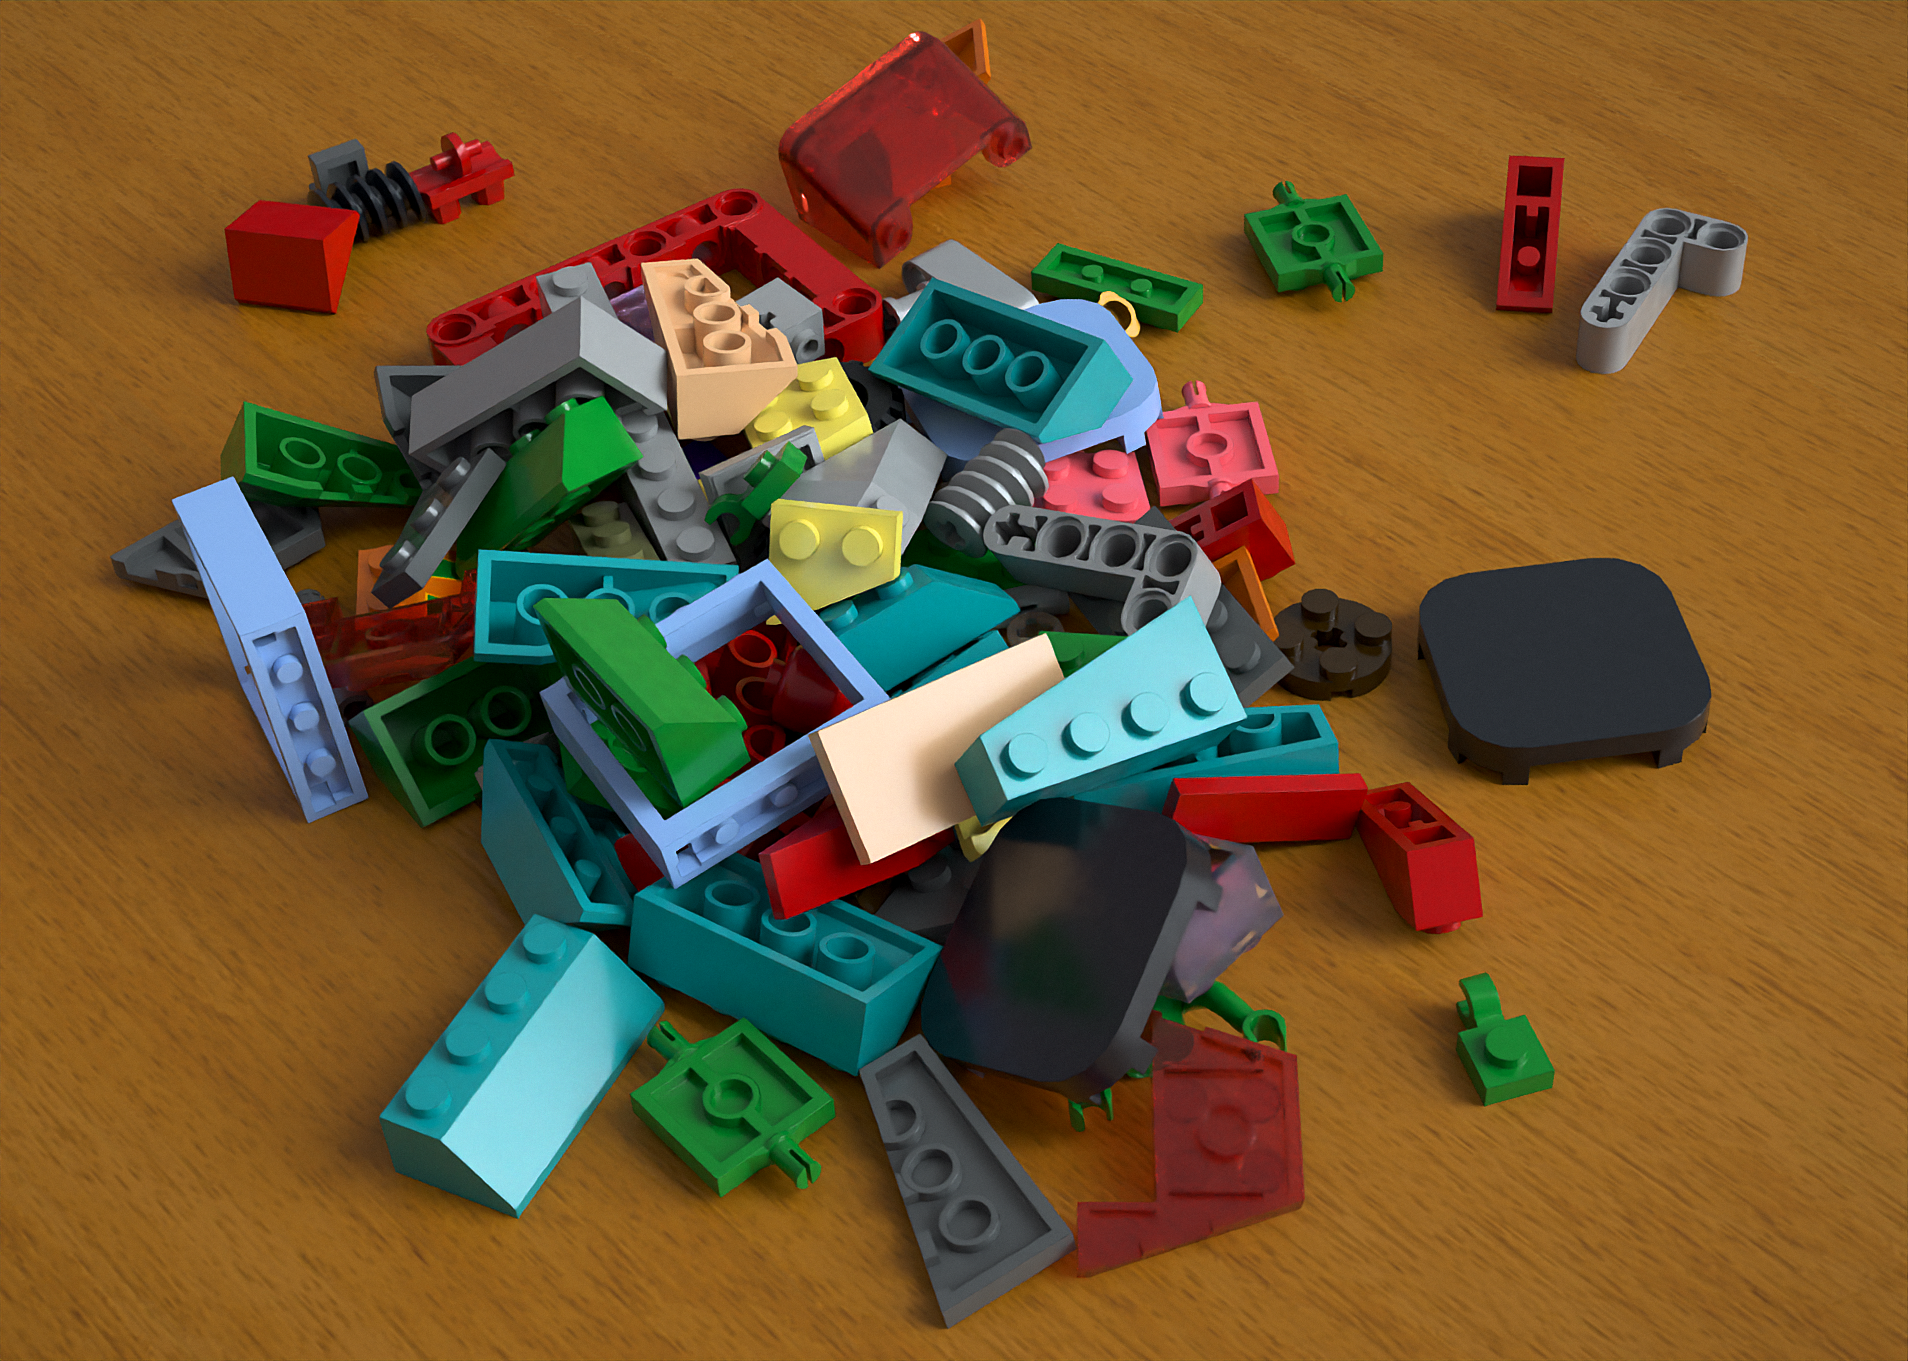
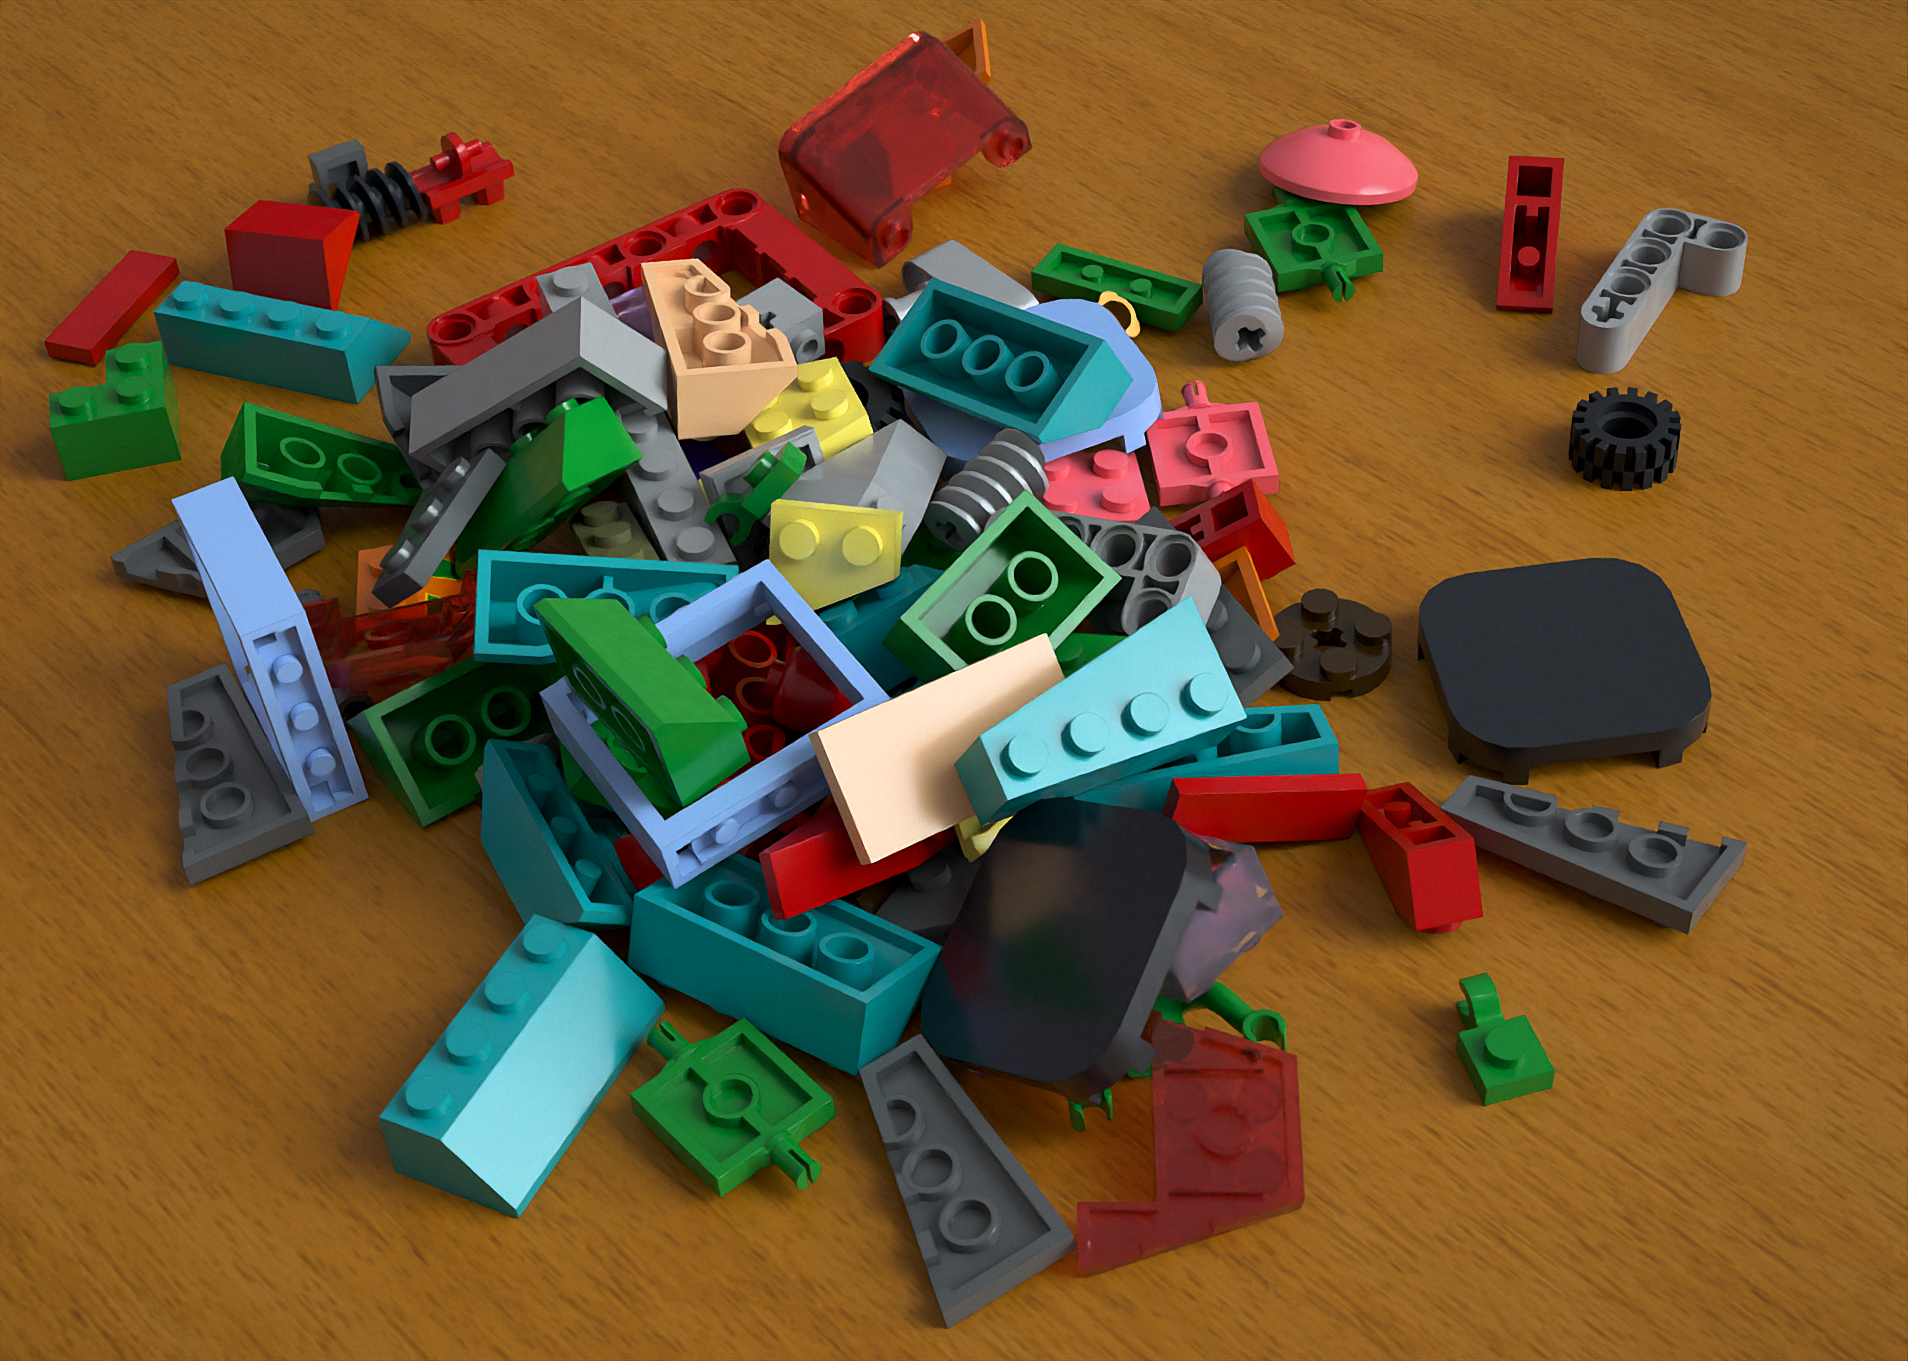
(112, 307): none -> red tile
(121, 422): none -> green brick
(227, 778): none -> dark grey wing
(276, 341): none -> teal slope
(1006, 587): none -> green slope
(1241, 305): none -> light grey piece
(1339, 165): none -> coral dish
(1588, 849): none -> dark grey wing
(1624, 438): none -> black tyre

